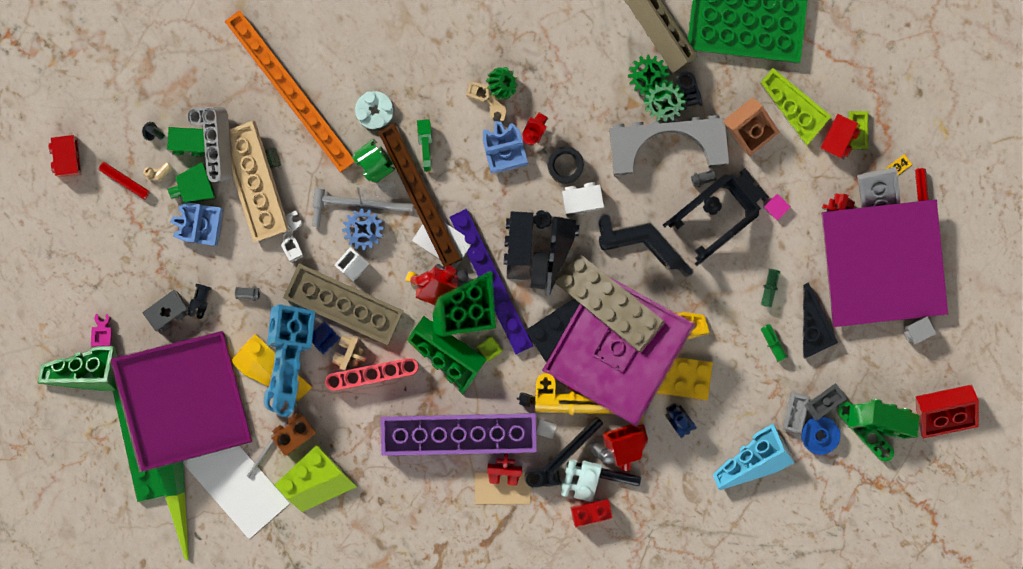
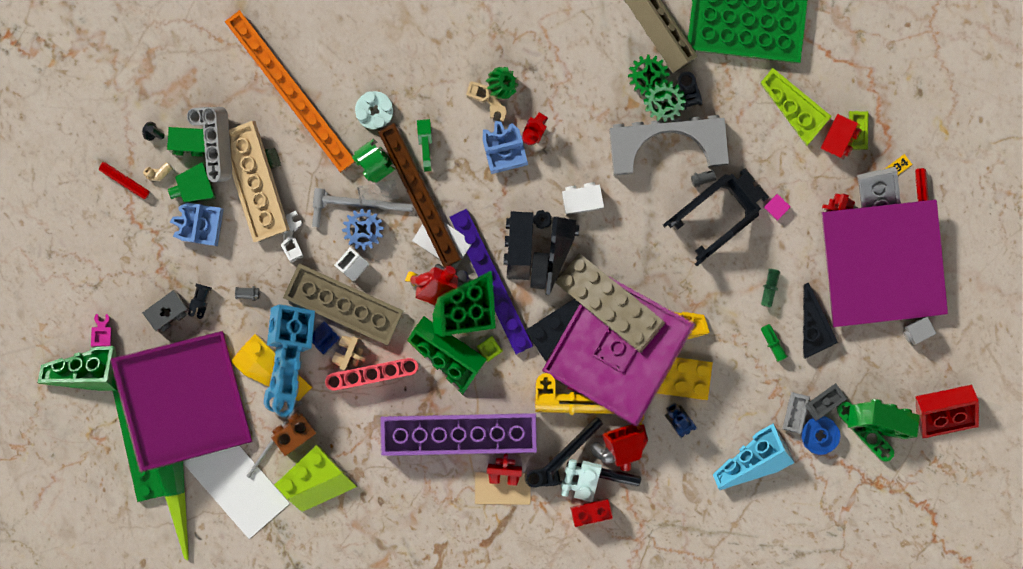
(65, 156): red brick -> none
(525, 399): black plate -> none
(546, 429): white sticker -> none
(565, 179): black tyre -> none
(644, 234): black piece -> none
(712, 210): black plate -> none
(751, 126): nougat brick -> none

